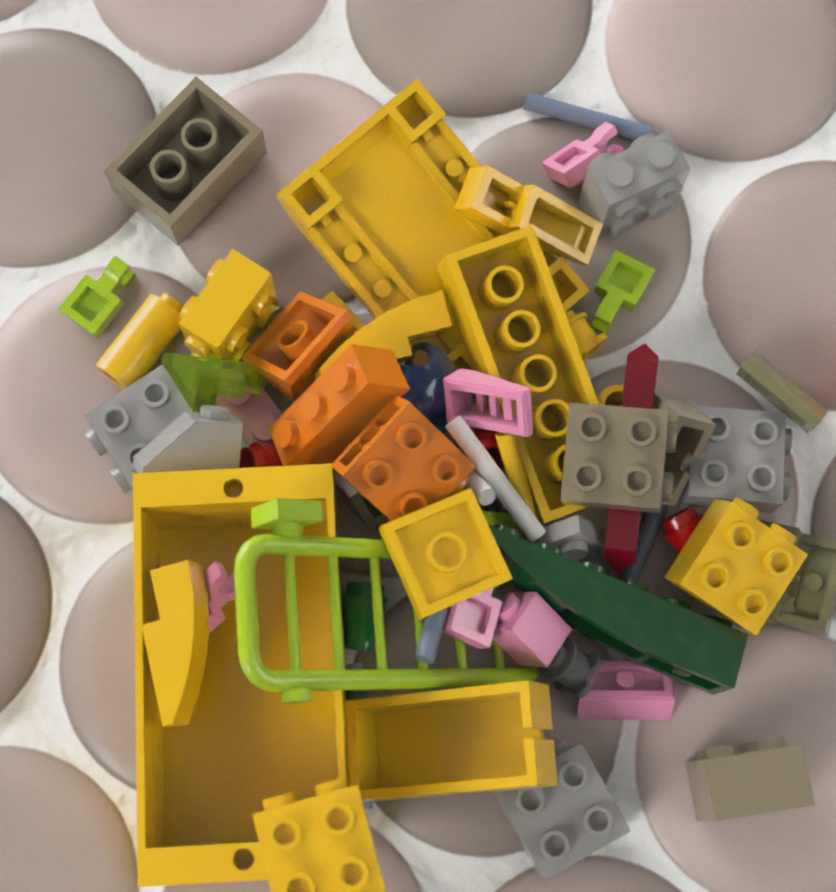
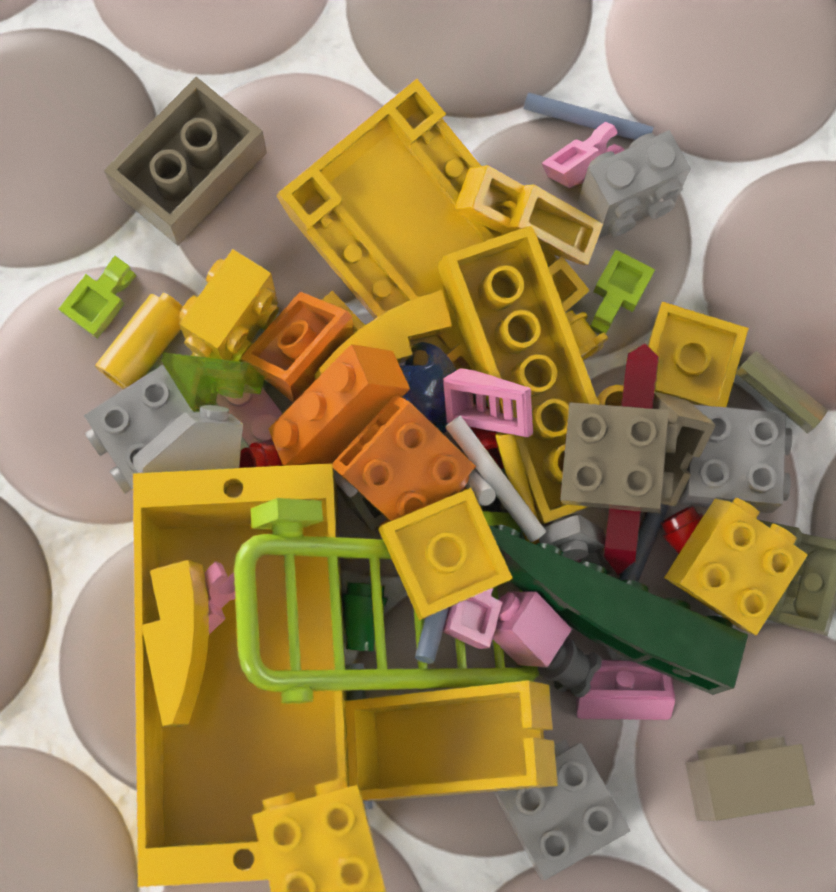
(696, 355): none -> yellow plate

